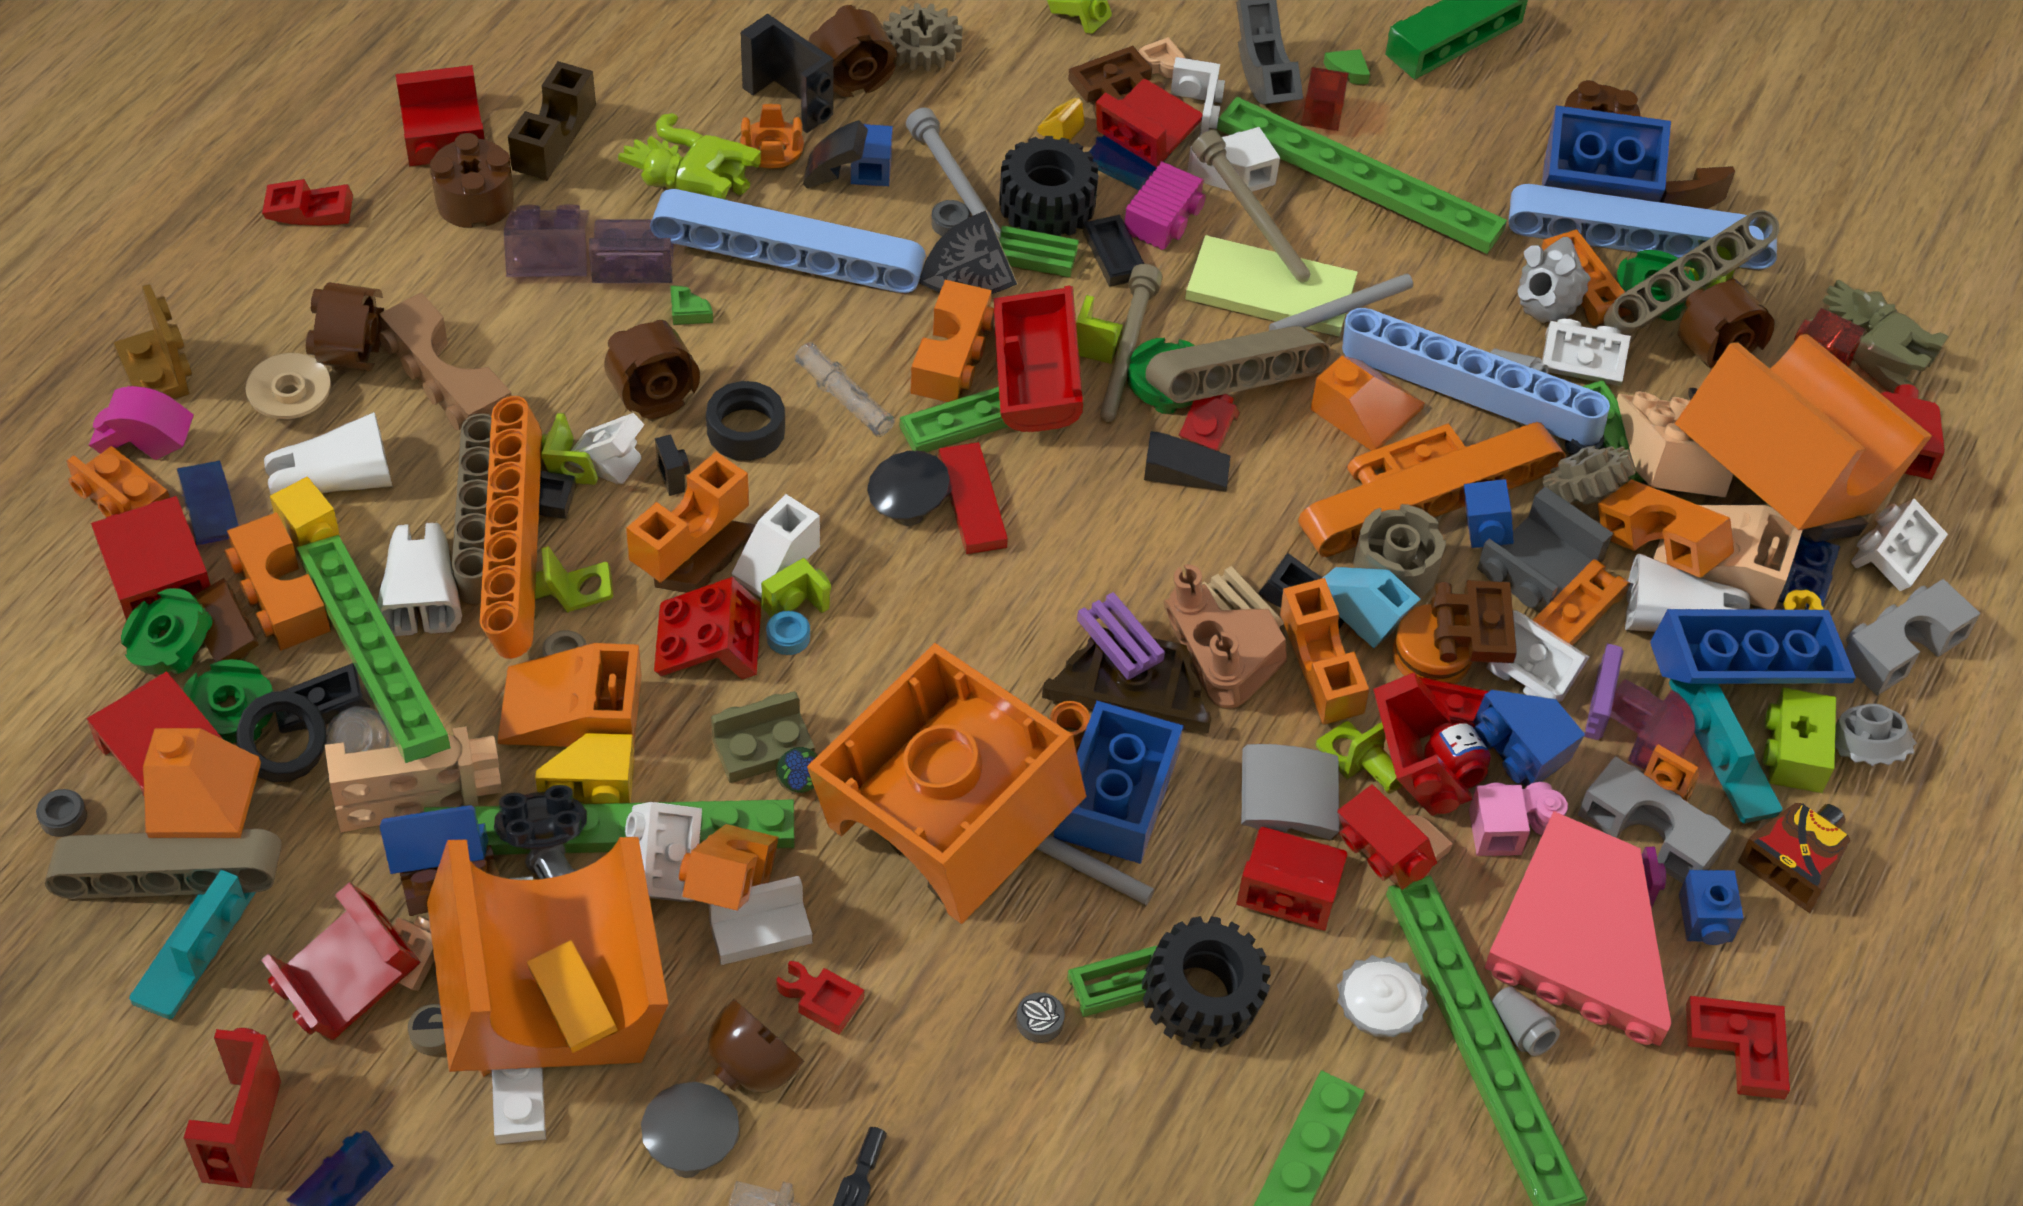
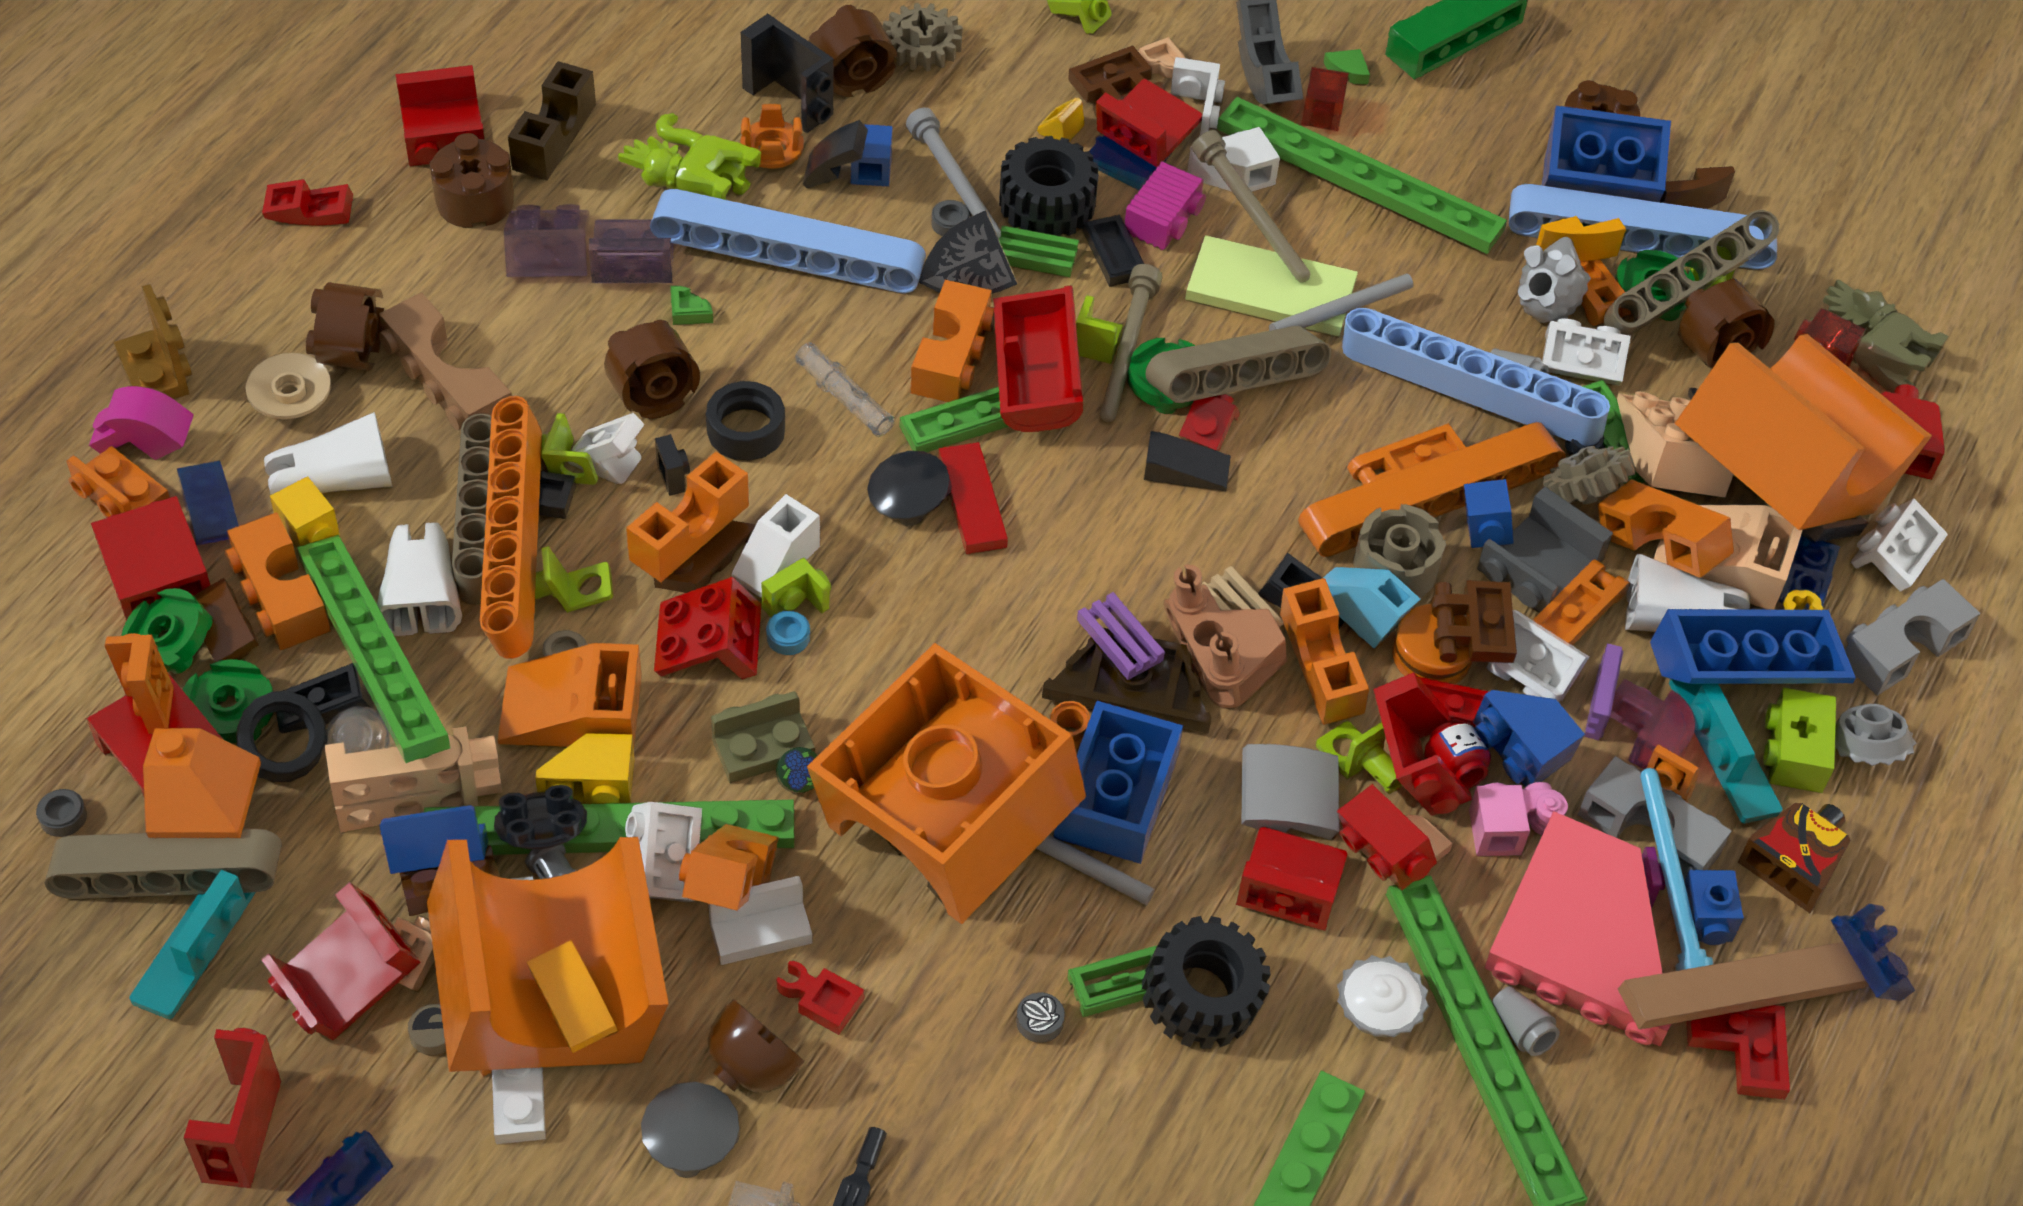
(142, 677): none -> orange bracket
(1363, 402): orange slope -> none
(1590, 242): none -> light orange slope
(1691, 953): none -> medium azure piece
(1741, 985): none -> medium nougat tile
(1879, 966): none -> clear blue plate

